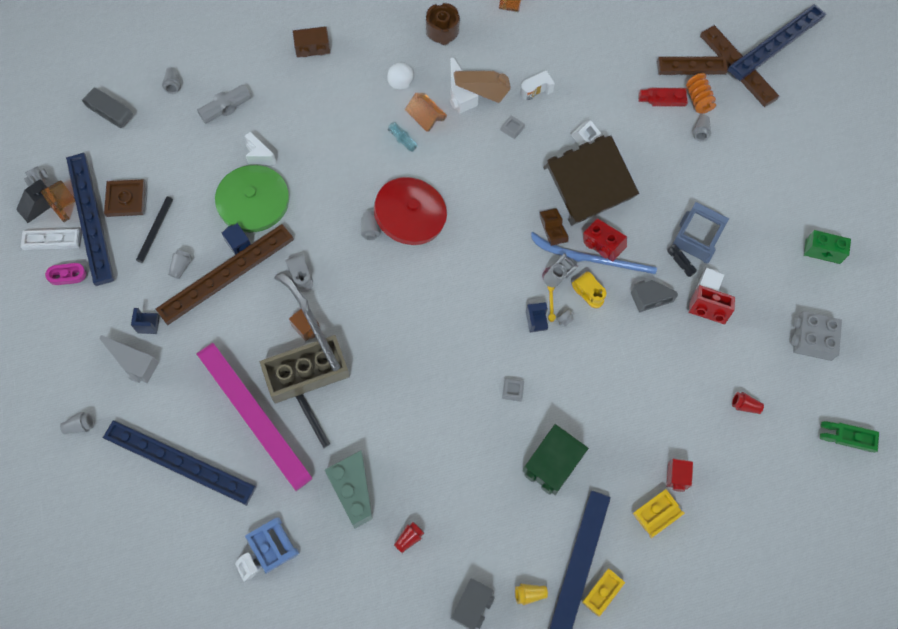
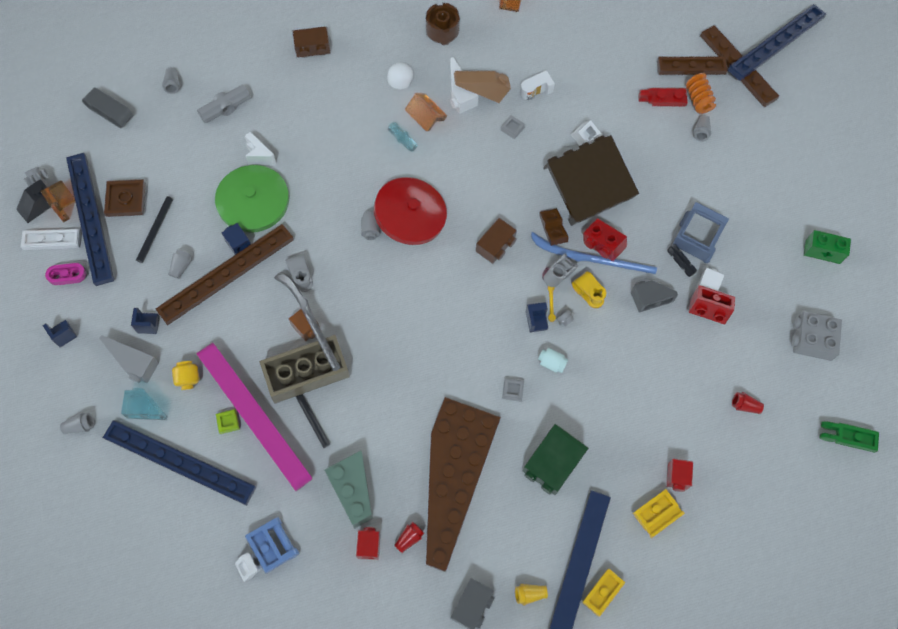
(61, 333): none -> dark blue panel
(140, 405): none -> clear light blue slope
(185, 375): none -> yellow head
(227, 421): none -> lime tile
(368, 544): none -> red brick
(457, 457): none -> reddish brown wing
(496, 240): none -> reddish brown brick
(553, 360): none -> light aqua brick

